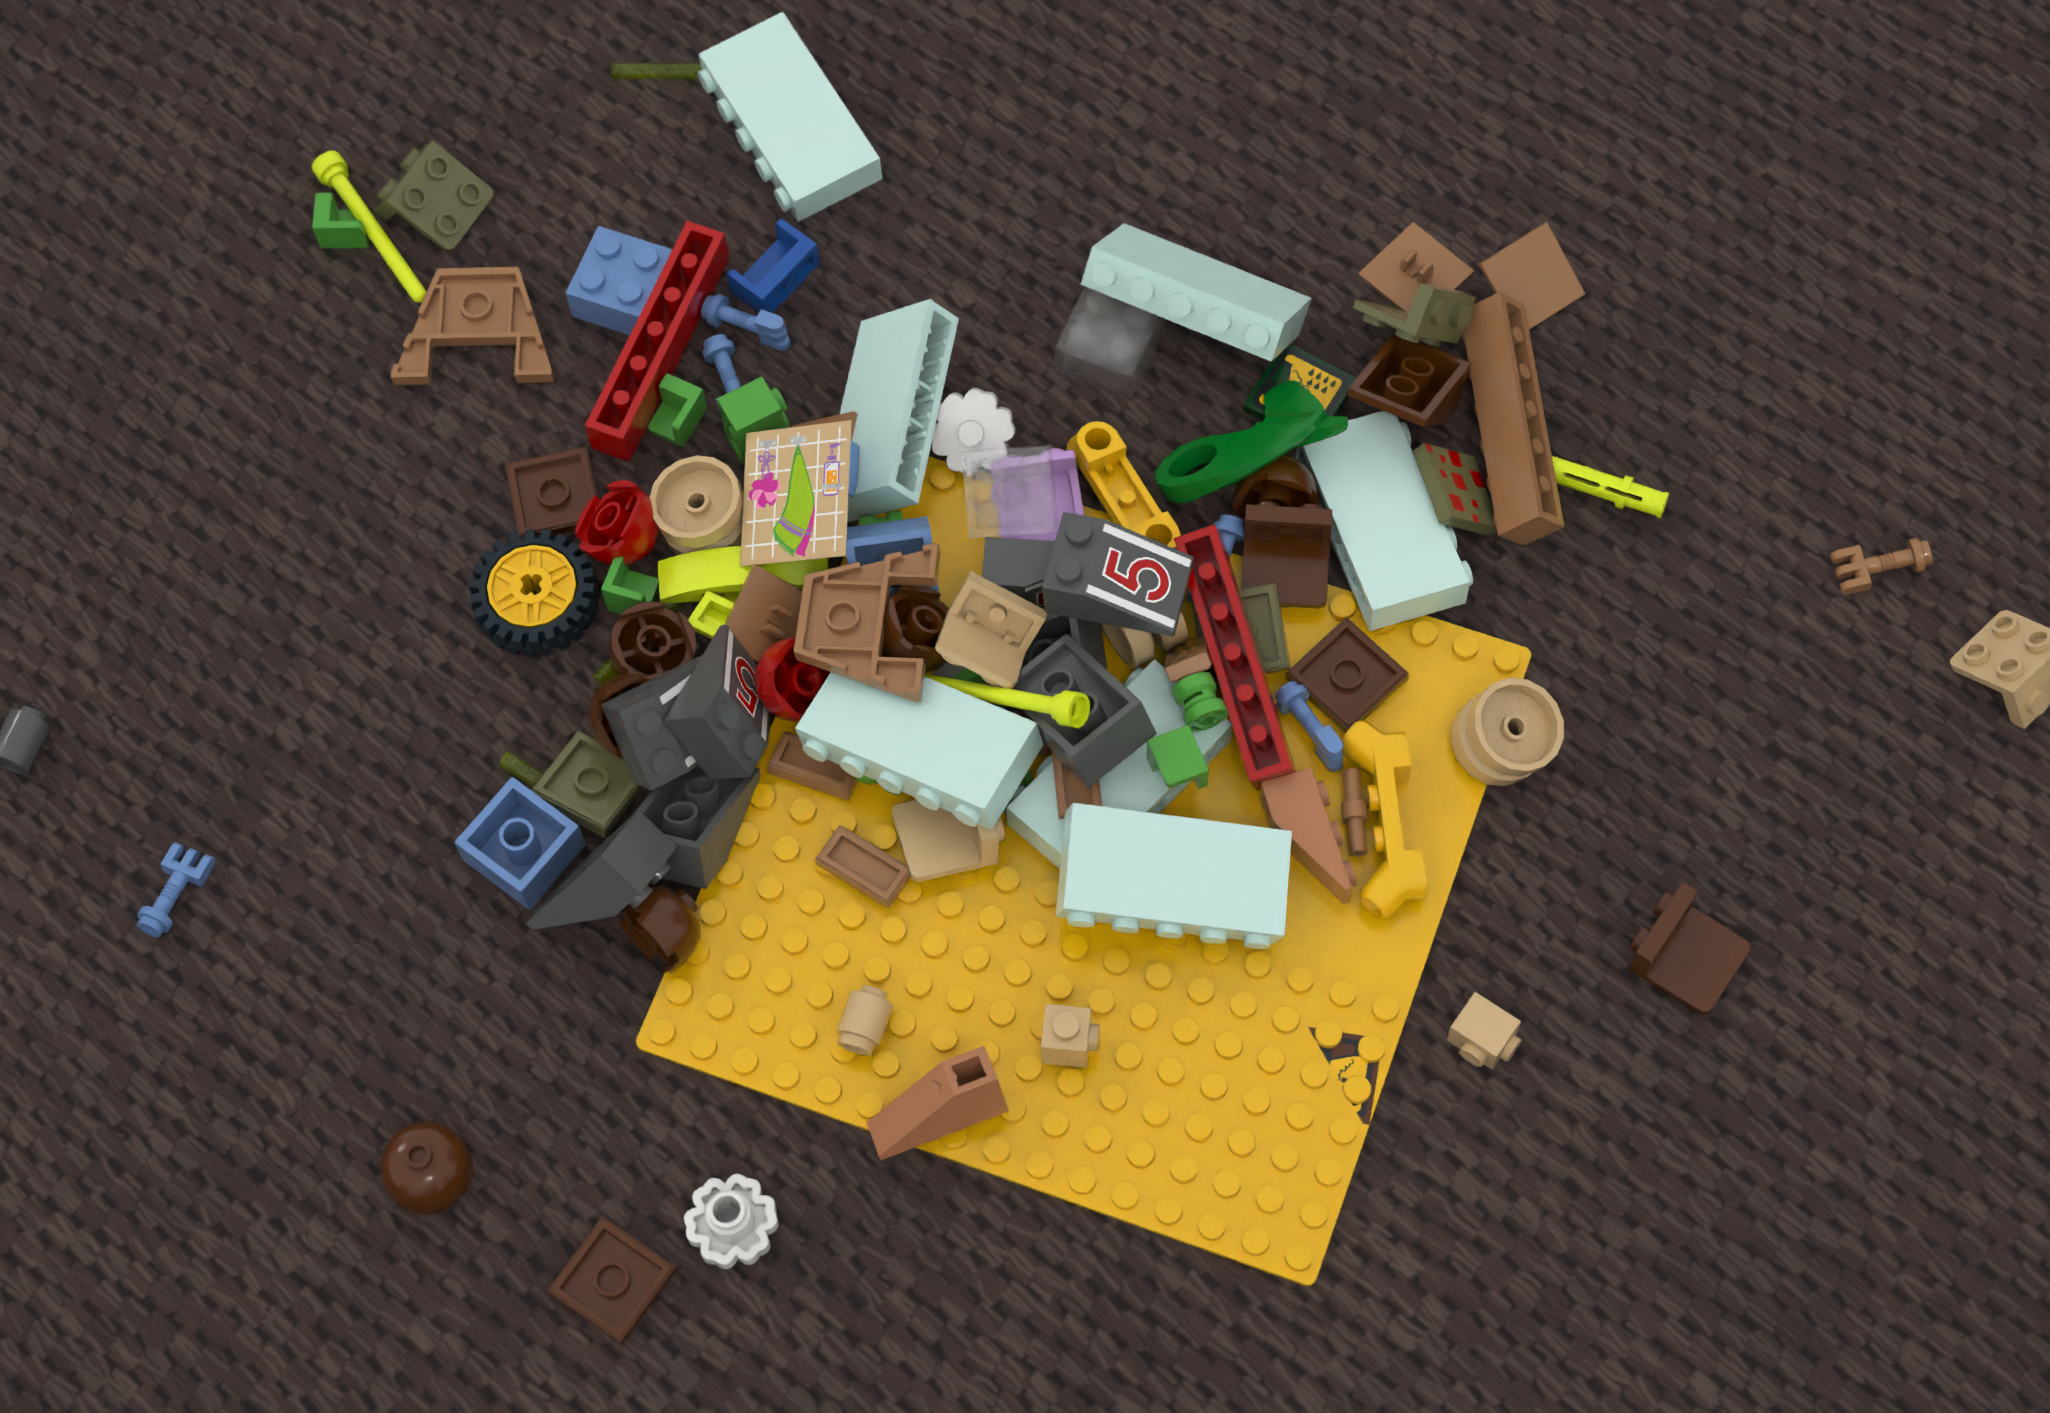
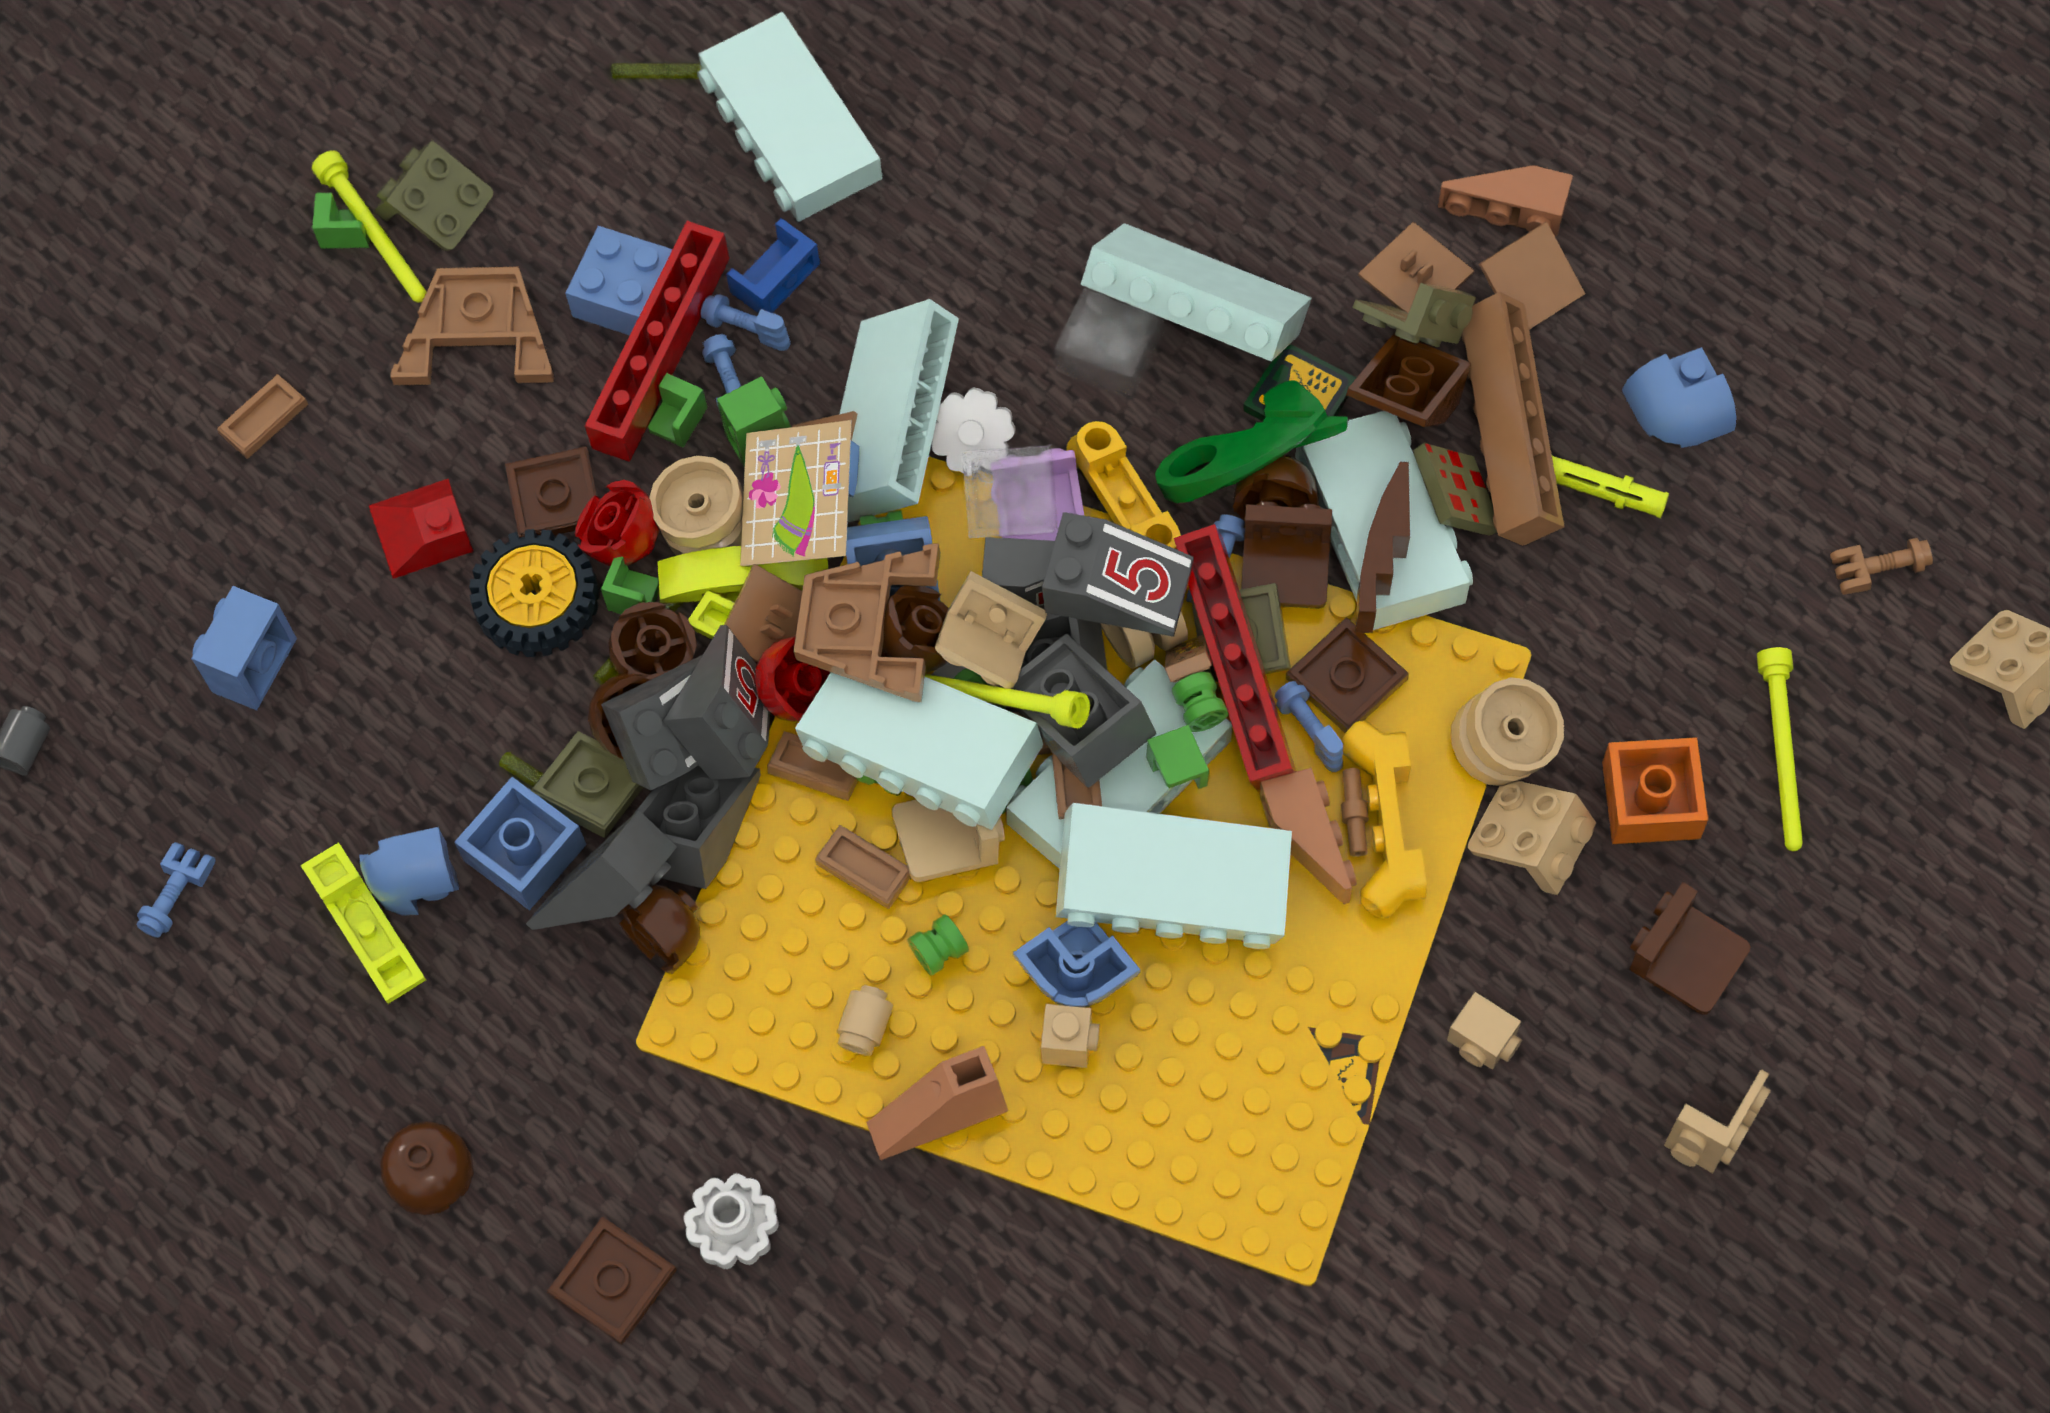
(243, 647): none -> medium blue brick
(262, 416): none -> medium nougat tile
(363, 923): none -> neon yellow slope
(408, 870): none -> medium blue brick
(420, 528): none -> red slope
(935, 946): none -> bright green wheel
(1076, 964): none -> medium blue brick
(1386, 540): none -> reddish brown slope
(1511, 197): none -> nougat slope
(1535, 831): none -> tan bracket
(1654, 790): none -> orange brick
(1681, 399): none -> medium blue brick
(1707, 1142): none -> tan bracket
(1775, 668): none -> neon yellow piece

